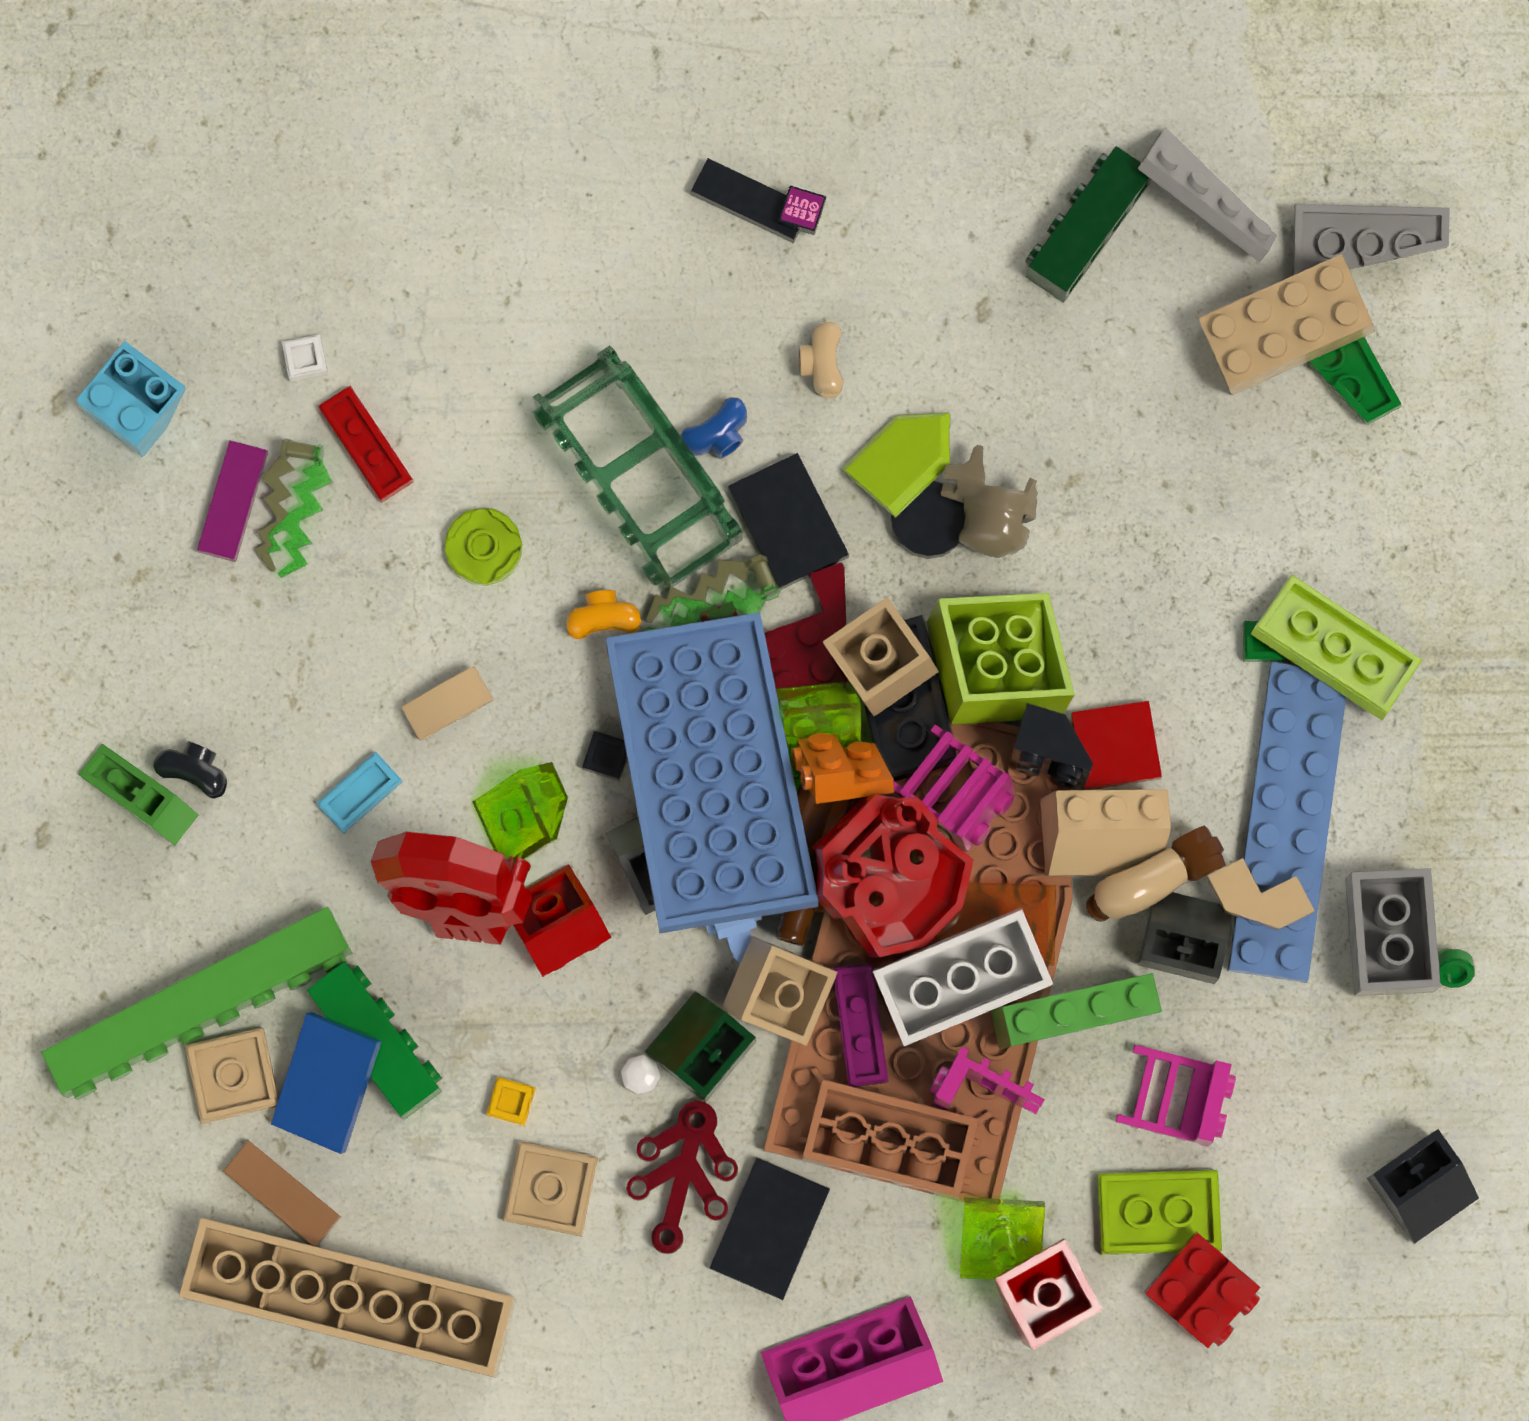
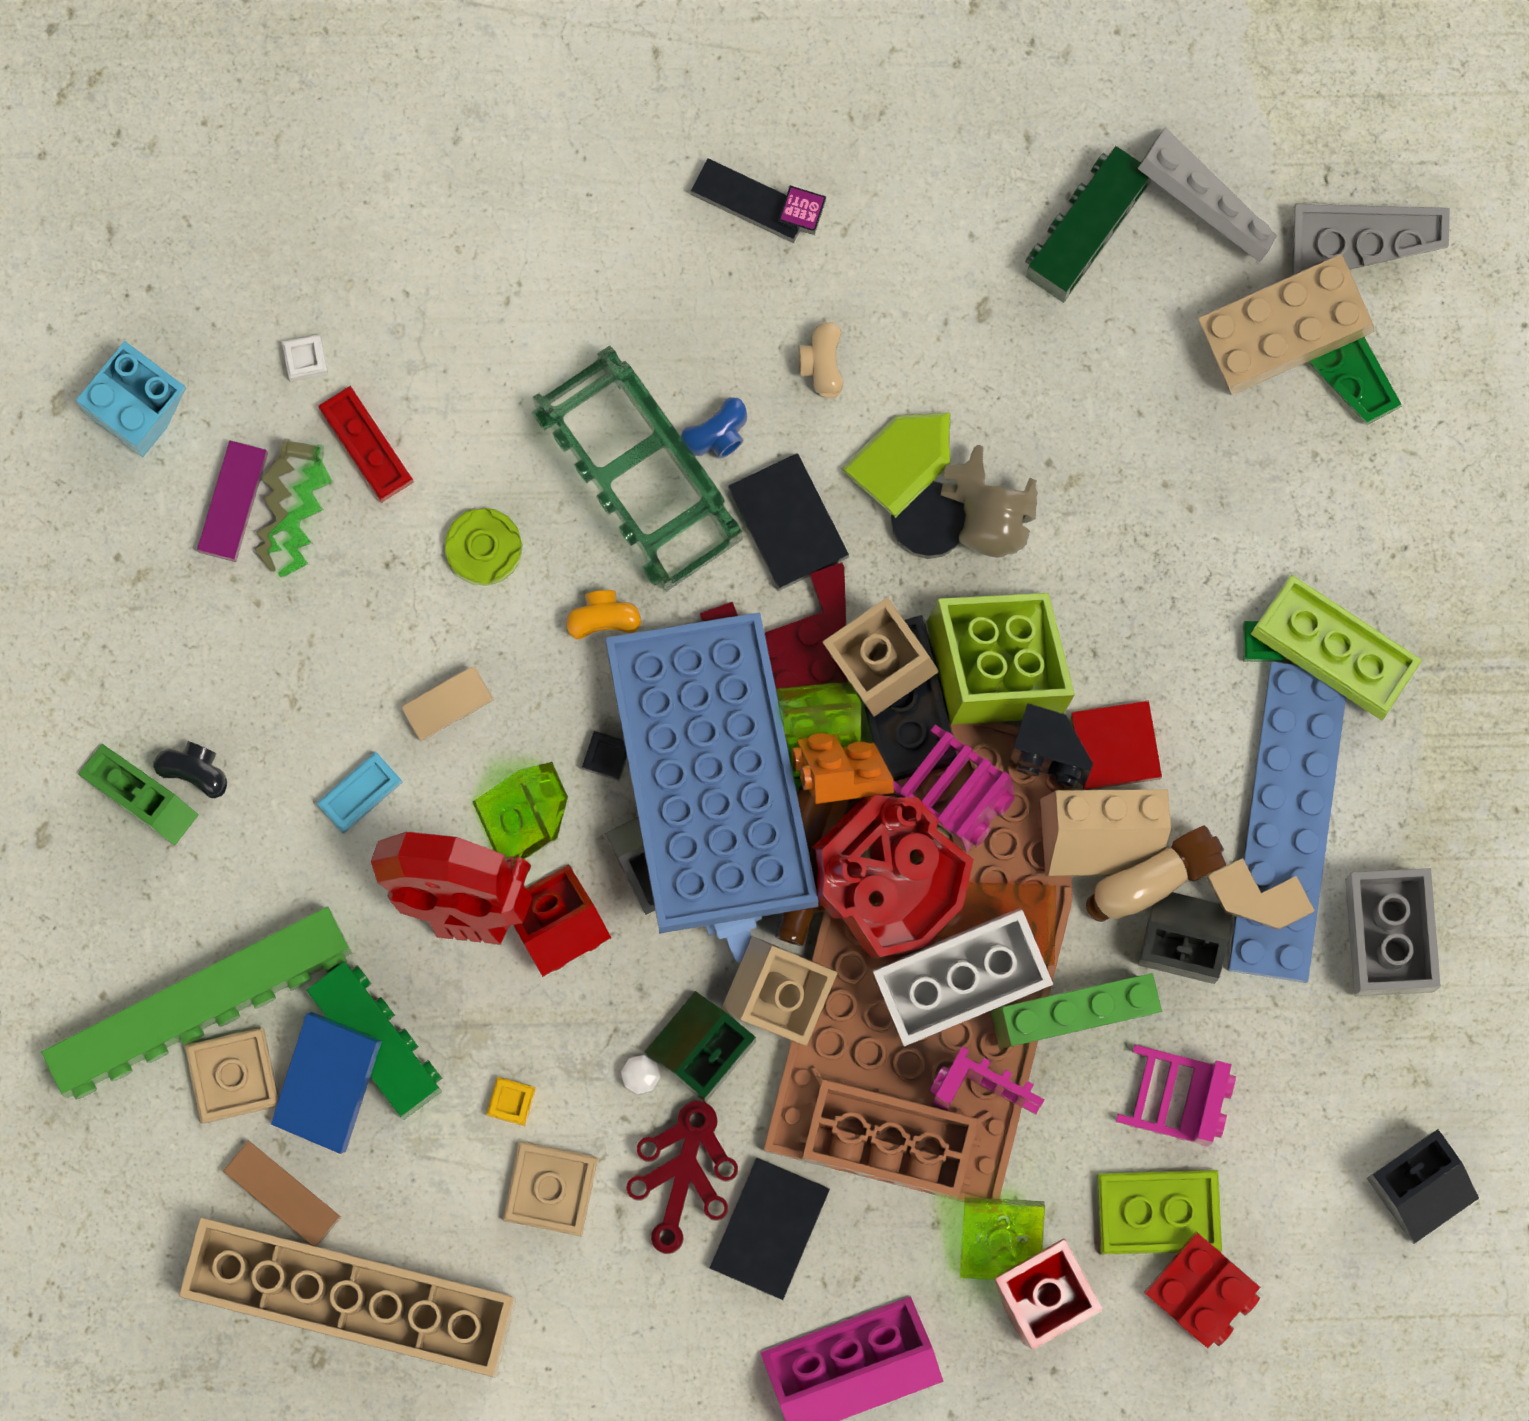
(697, 602): piece -> none
(860, 1025): magenta tile -> none
(1455, 967): green tile -> none

